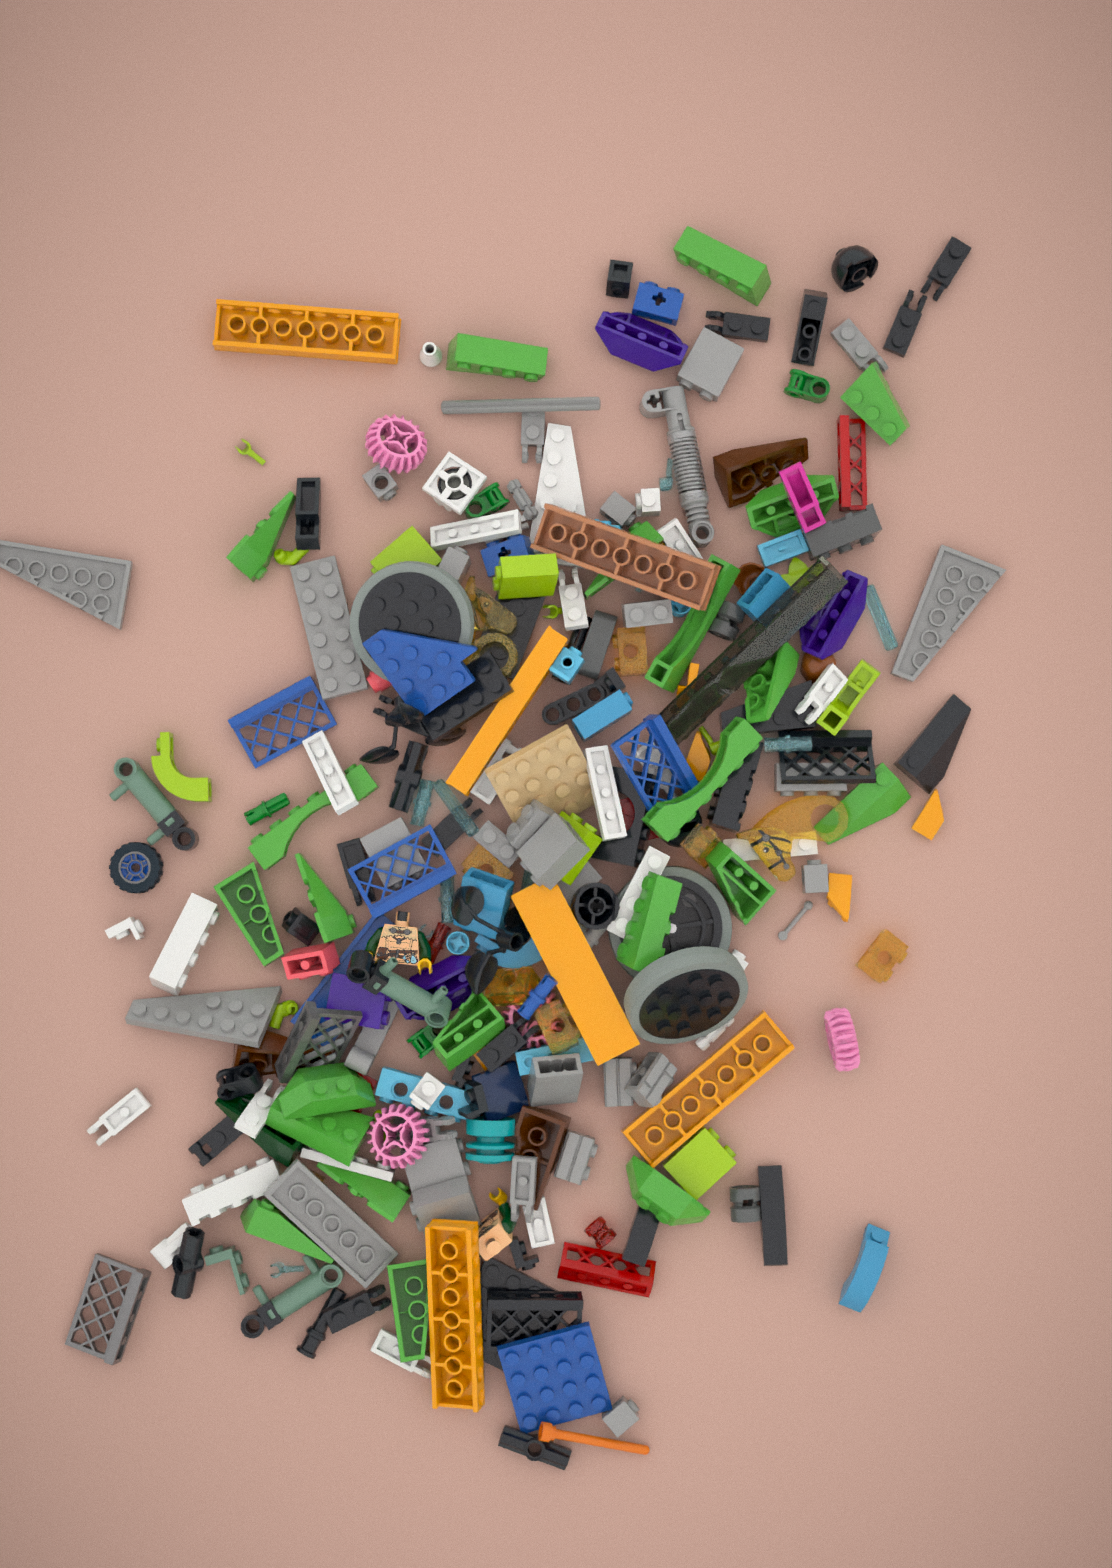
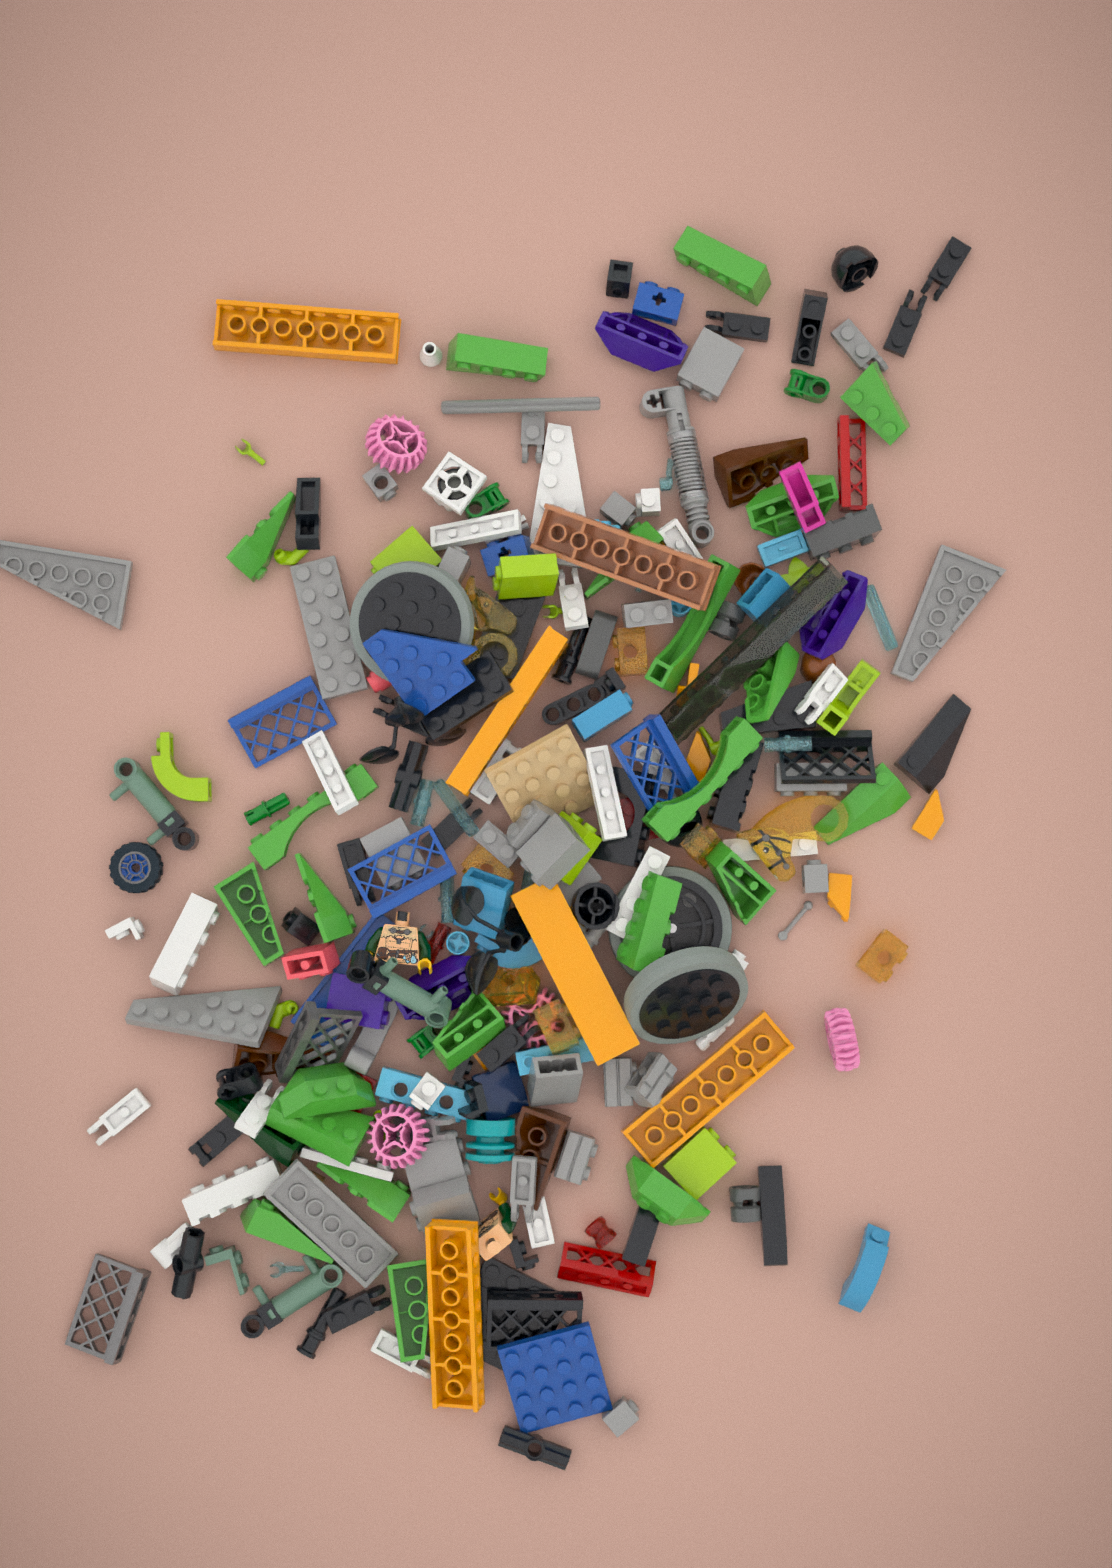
(522, 499): light grey axle -> none
(537, 996): blue pin -> none
(549, 1432): orange piece -> none
(563, 672): medium azure brick -> none

